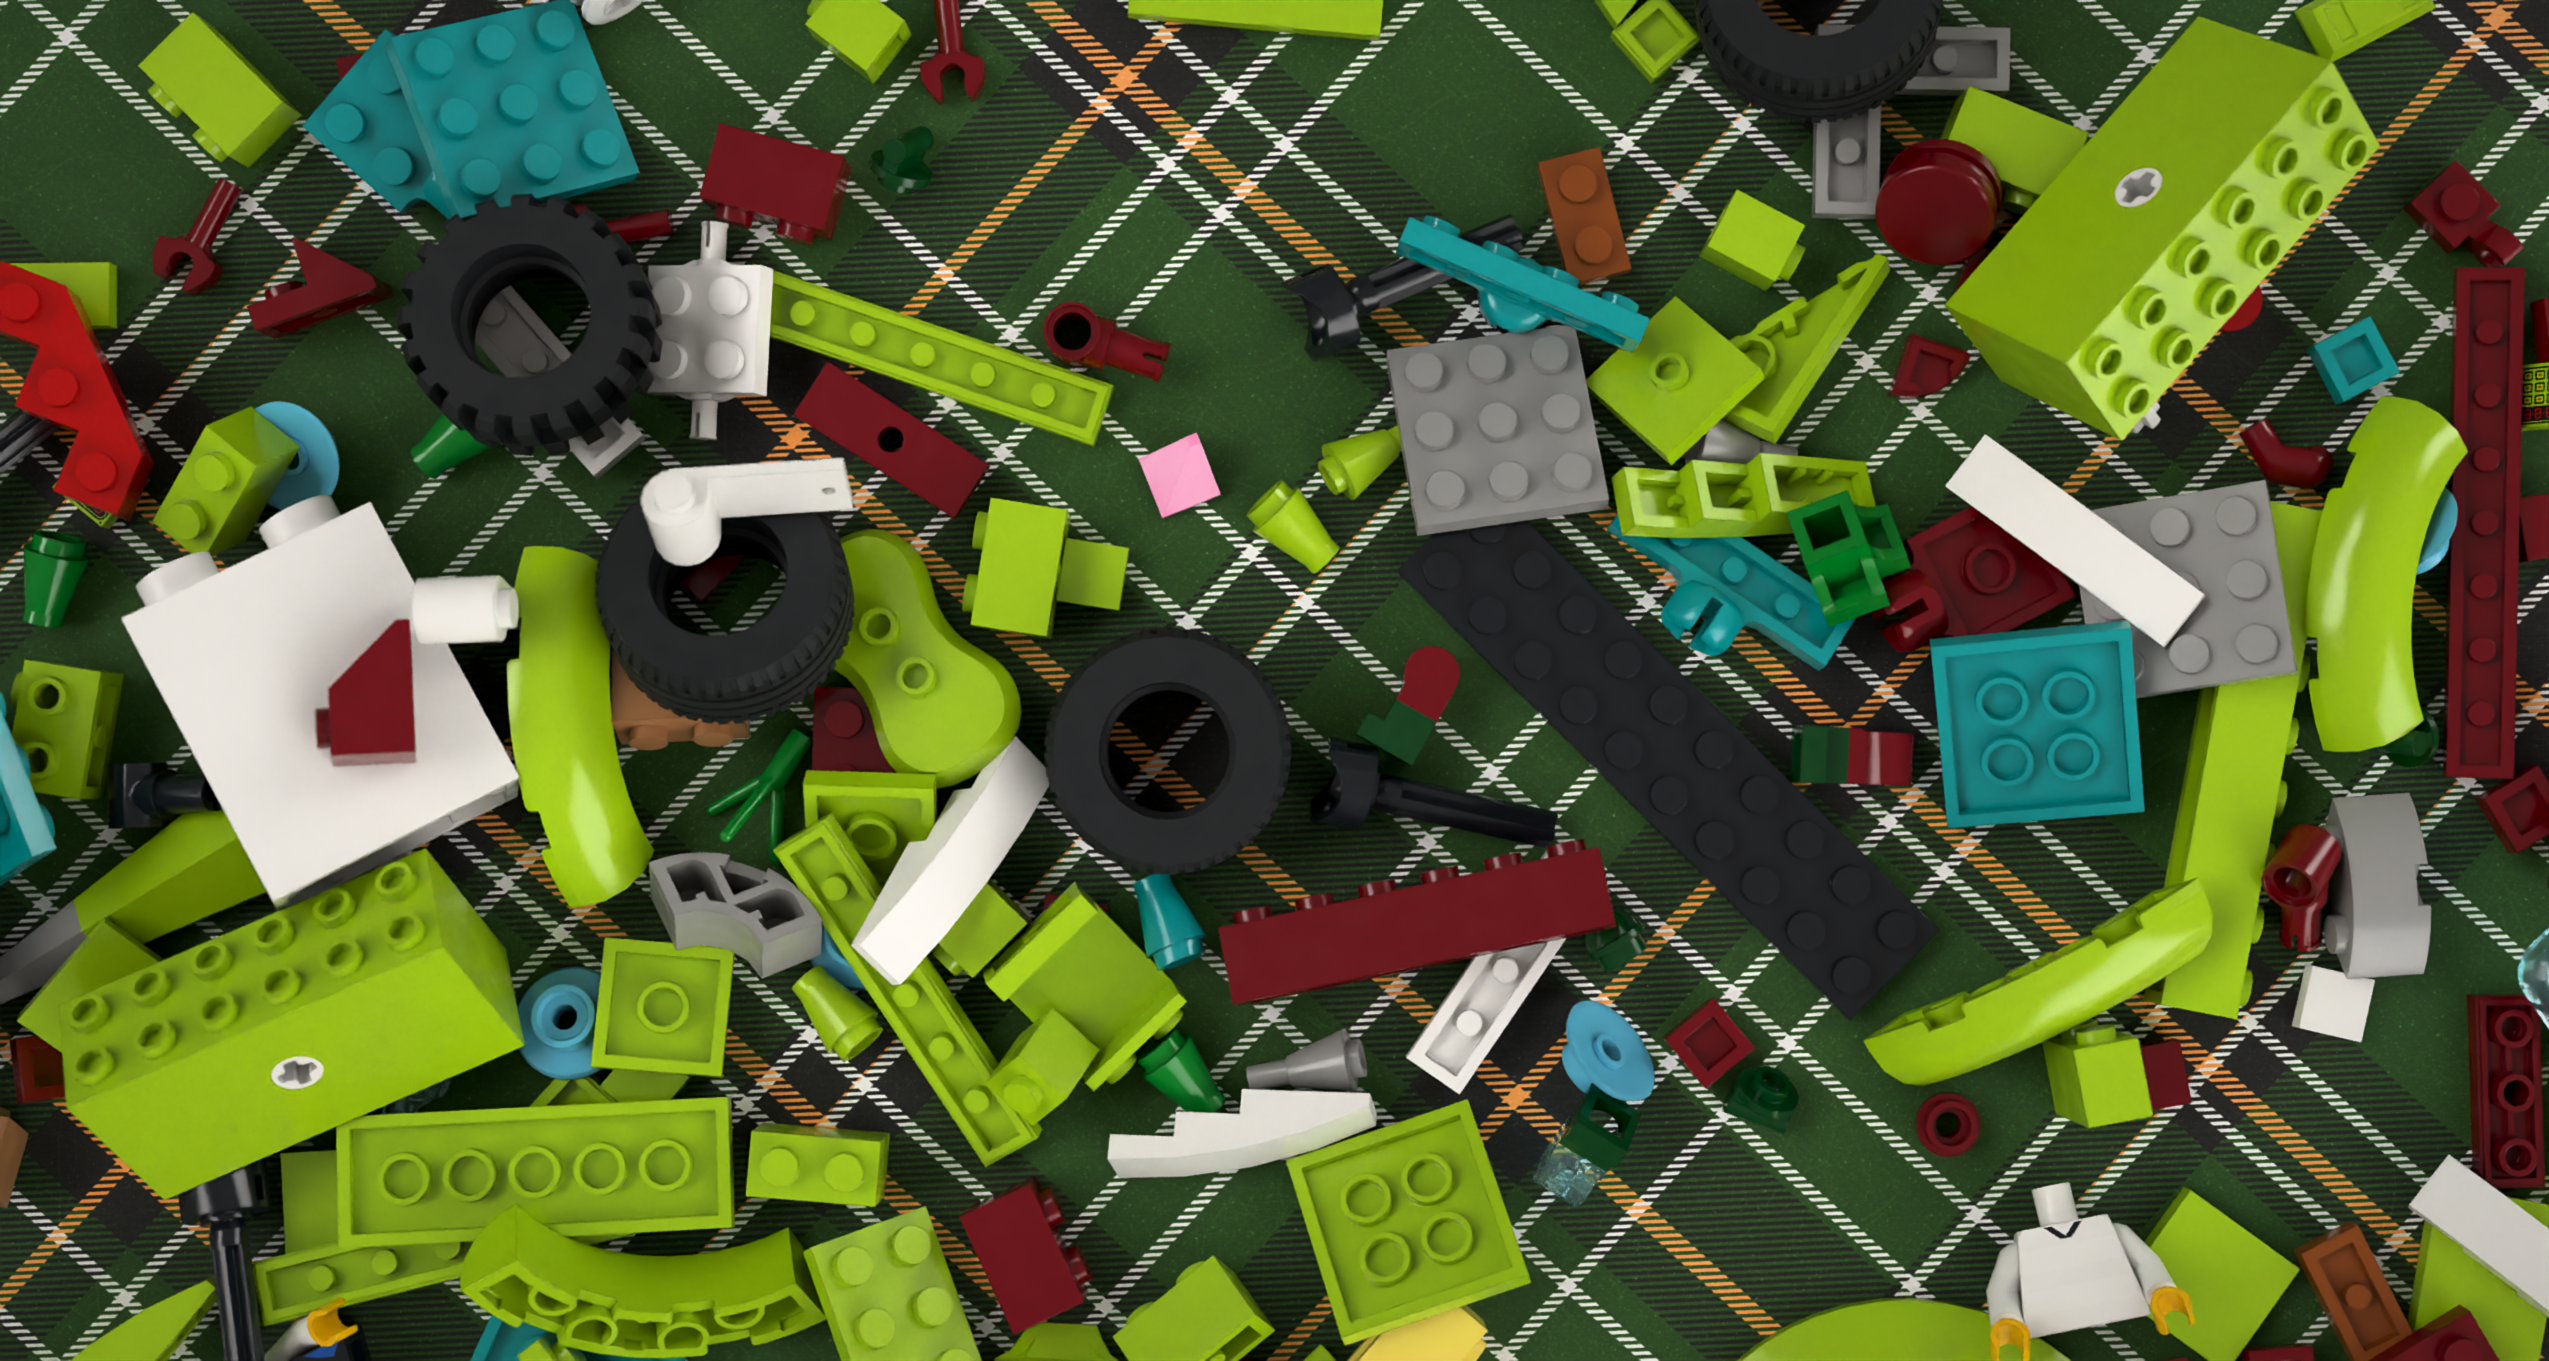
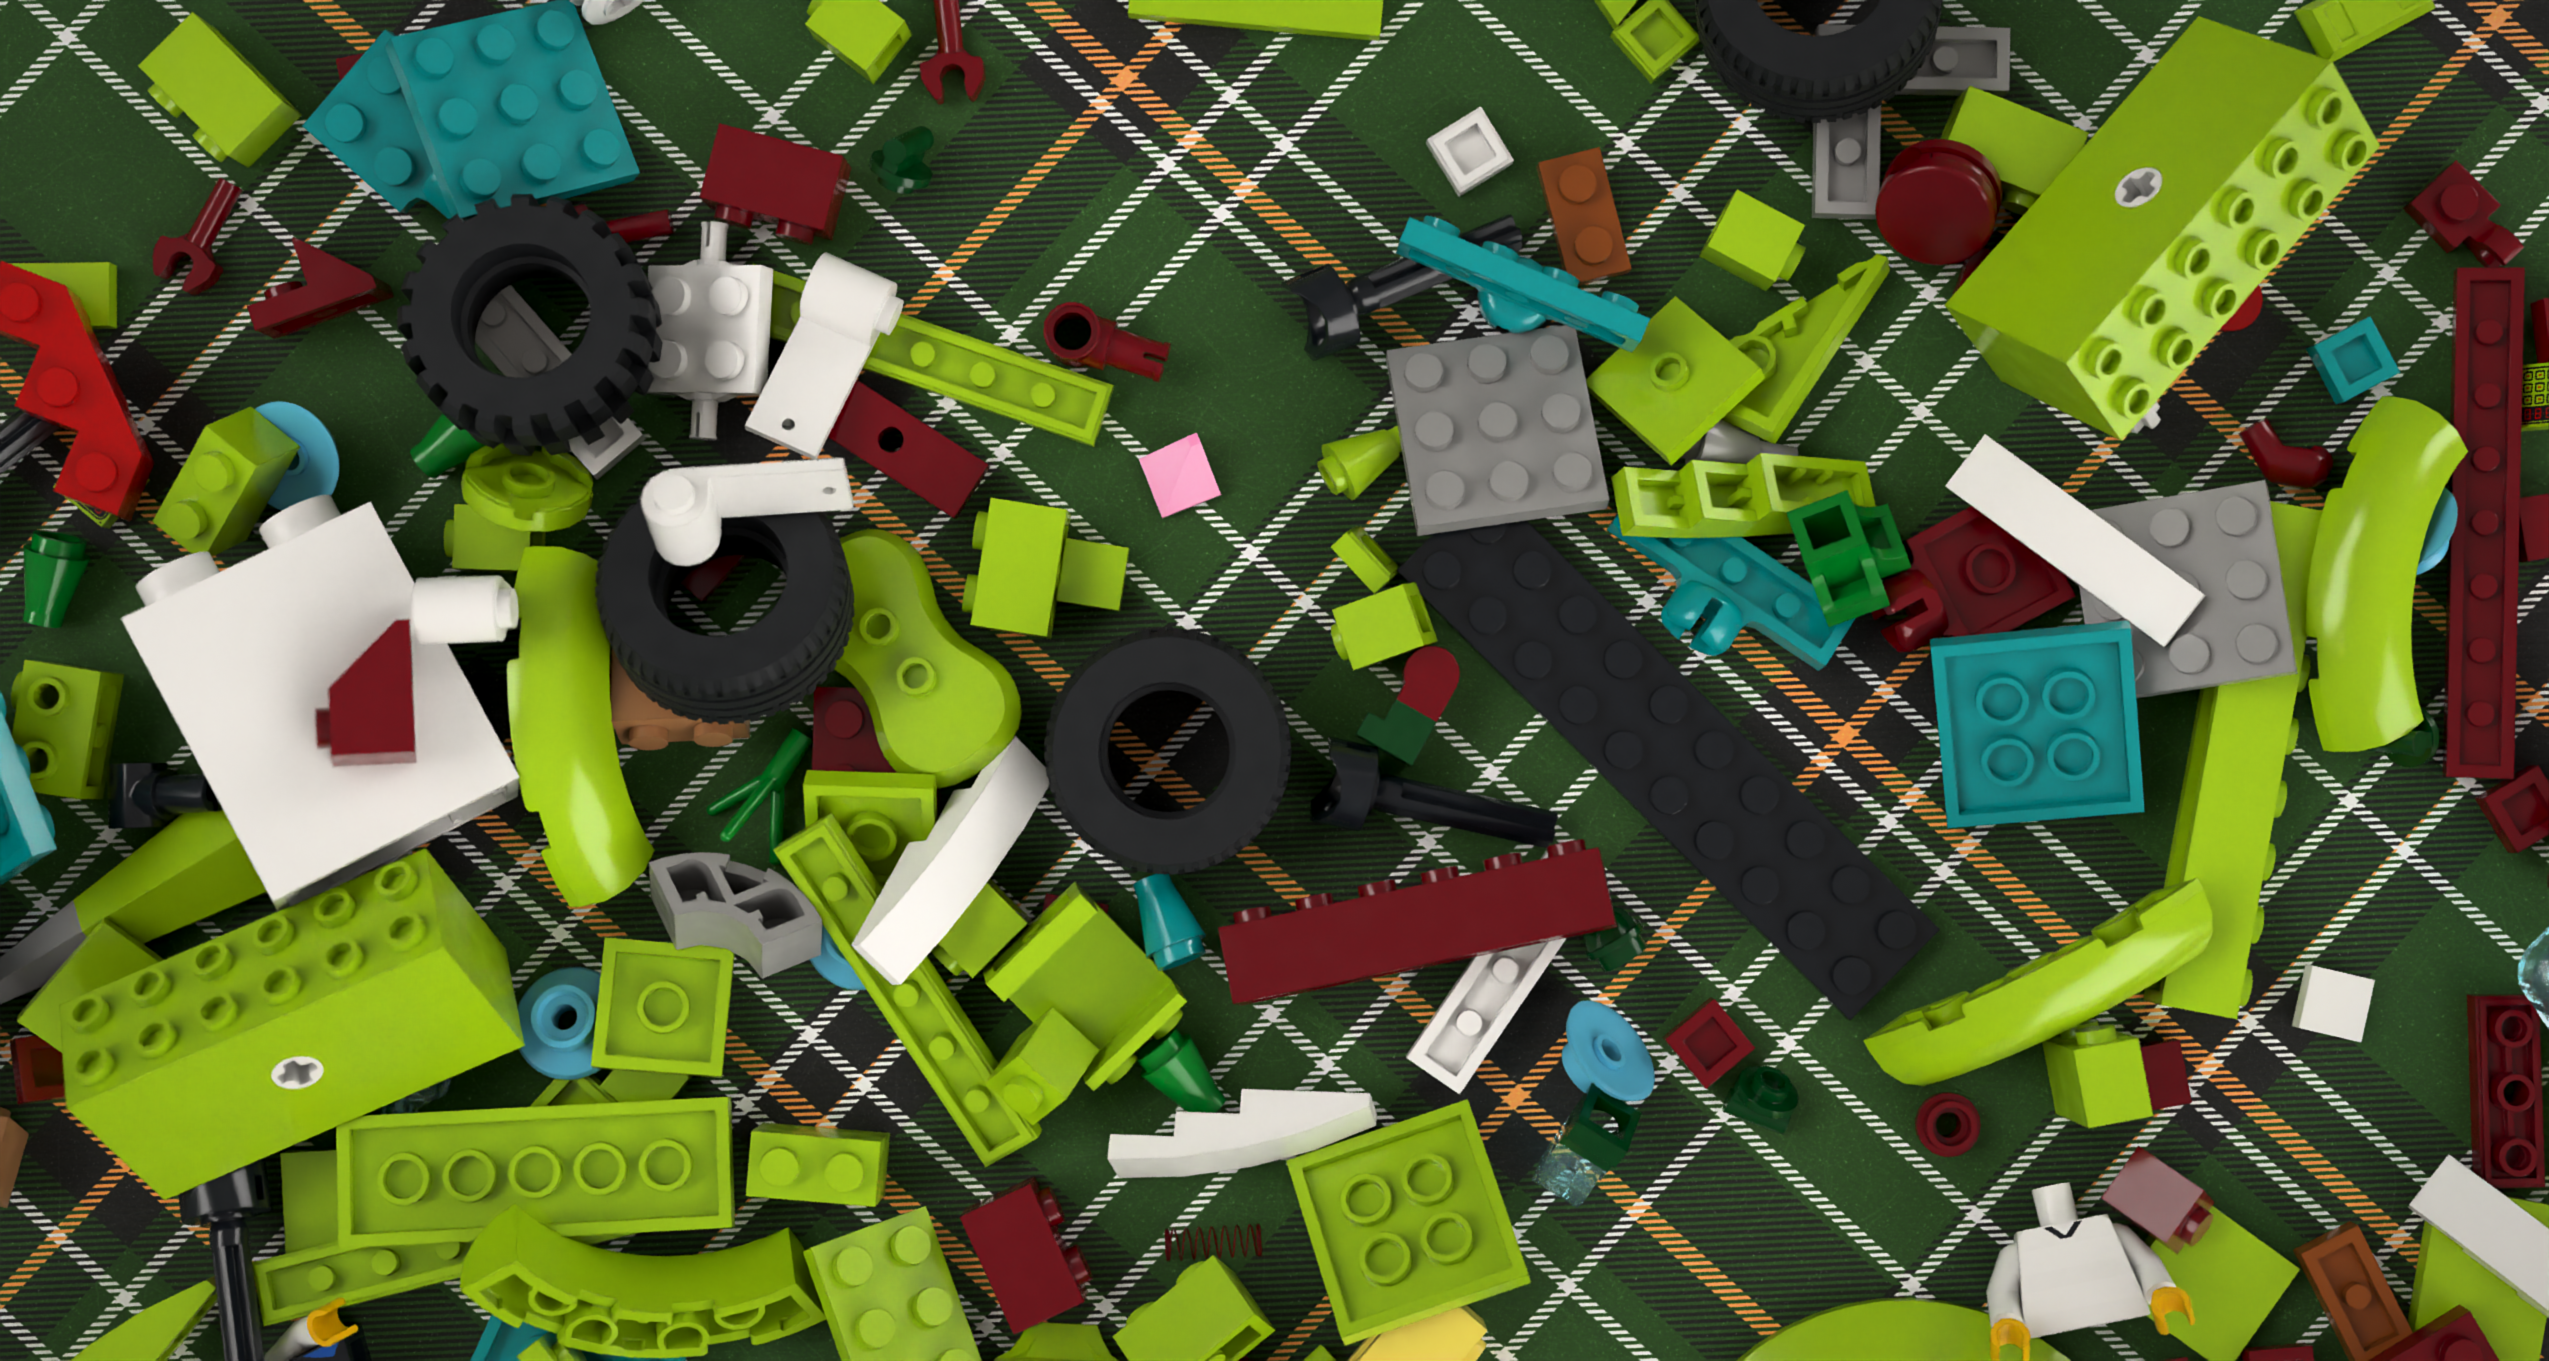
(483, 545): none -> lime brick
(527, 491): none -> lime tile
(836, 330): none -> white door
(838, 1015): lime cone -> none
(1168, 1241): none -> dark red piece
(1292, 526): lime cone -> none
(1325, 1064): light grey cone -> none
(1366, 558): none -> lime tile
(1382, 626): none -> lime brick
(1469, 151): none -> white tile
(1850, 756): leg -> none
(1926, 368): dark red tile -> none
(2160, 1201): none -> brick
(2300, 883): dark red pin -> none
(2375, 904): light grey brick -> none

